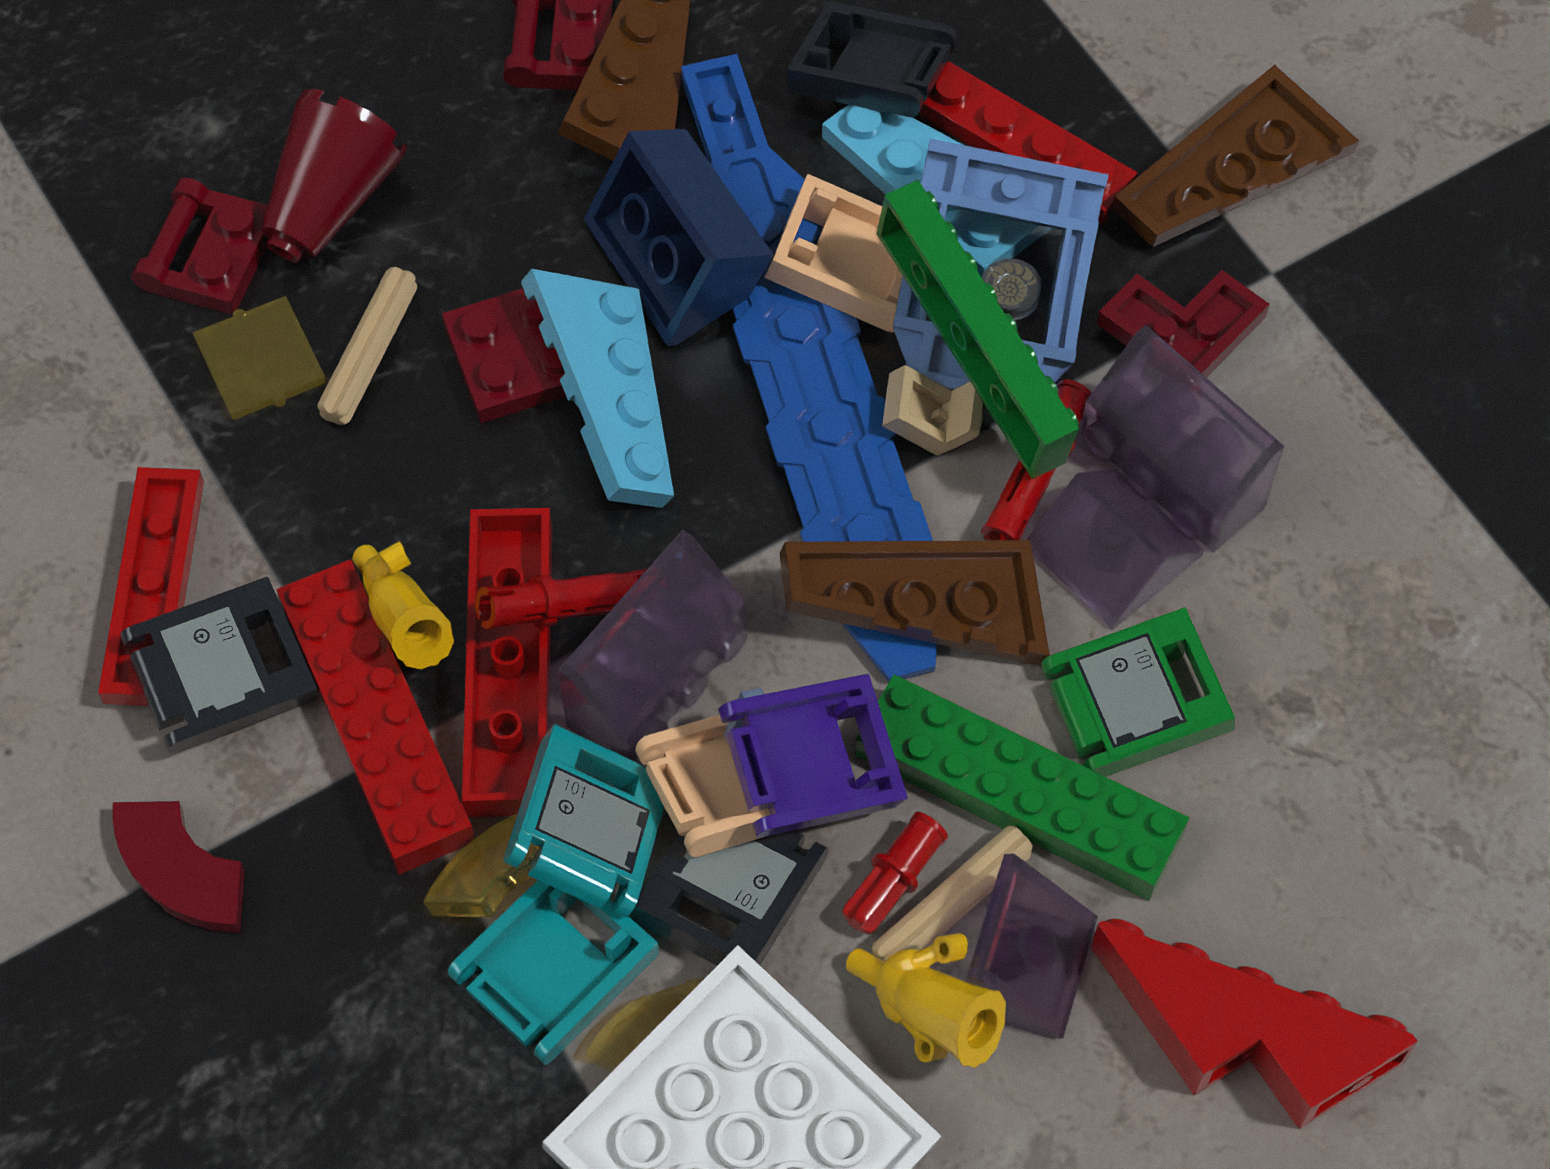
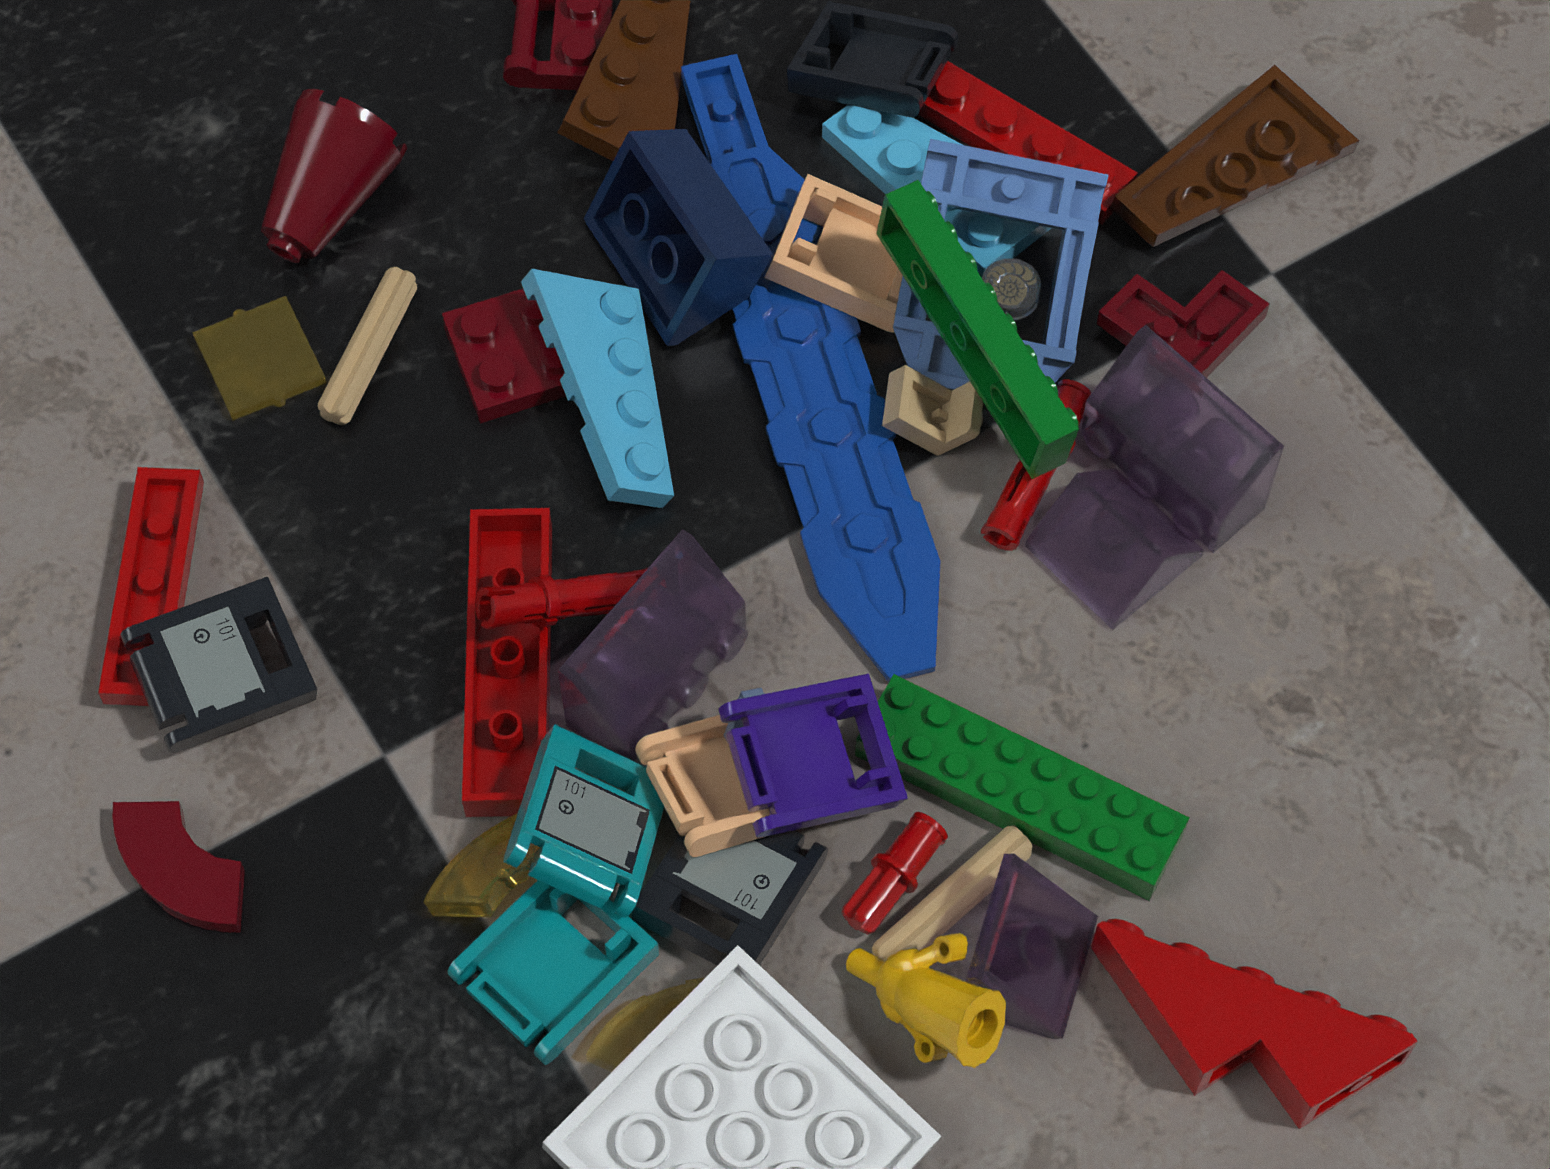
(222, 256): dark red plate -> none
(376, 717): red piece -> none
(401, 609): yellow piece -> none
(931, 591): reddish brown wing -> none
(1126, 696): green container -> none

